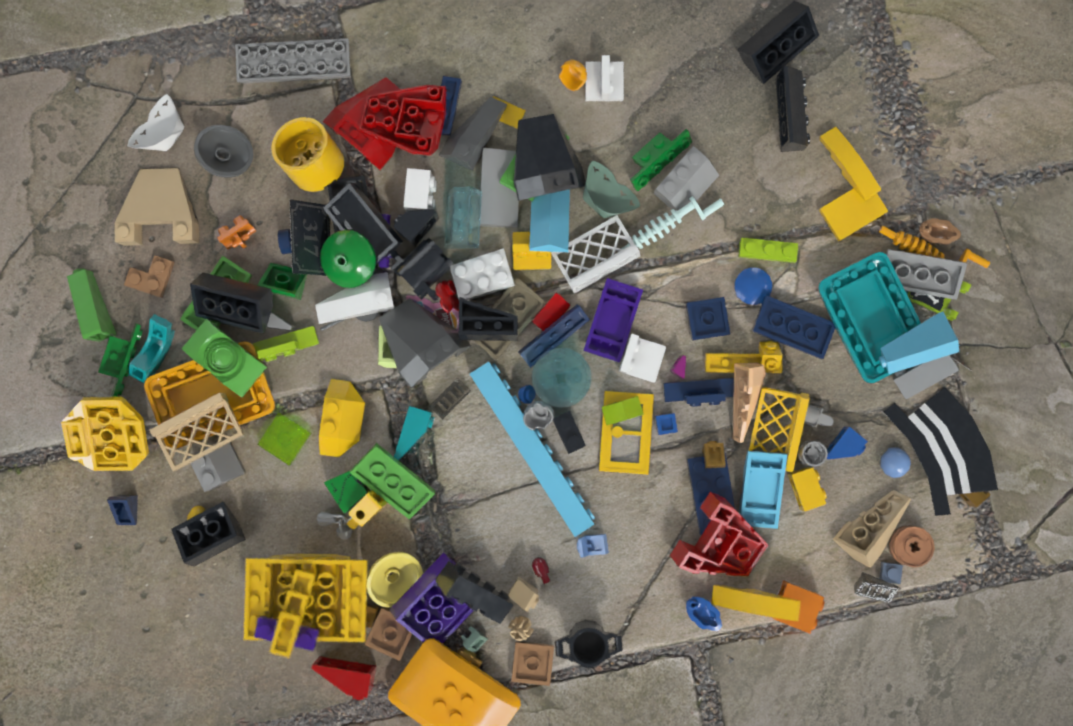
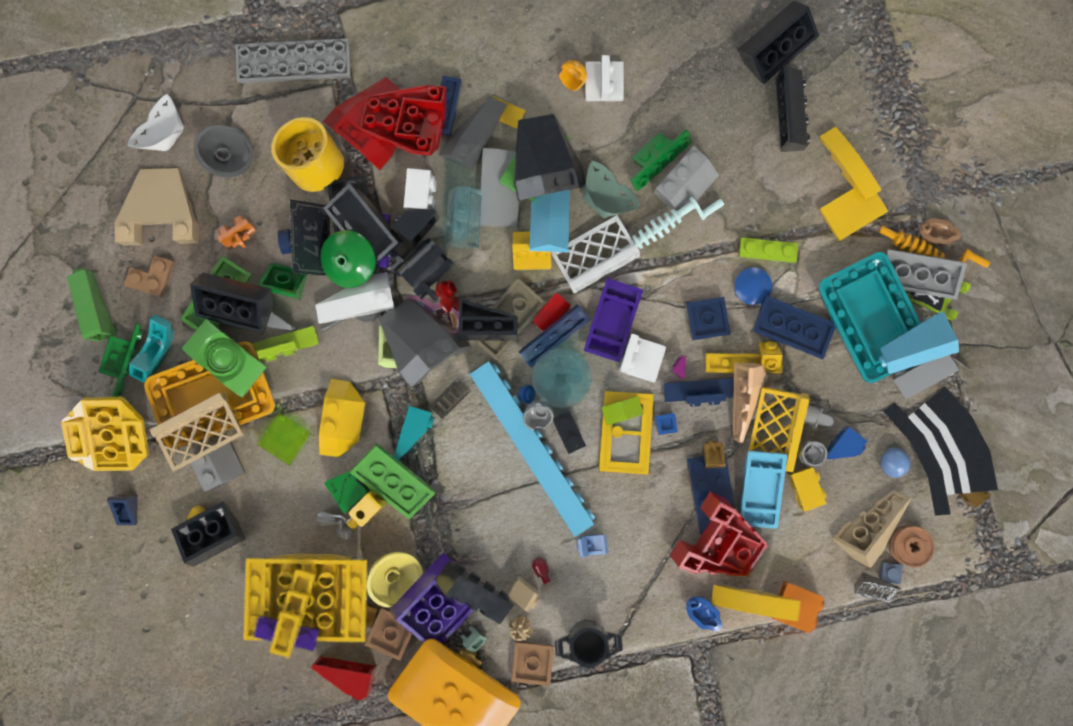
(482, 275): white plate -> none

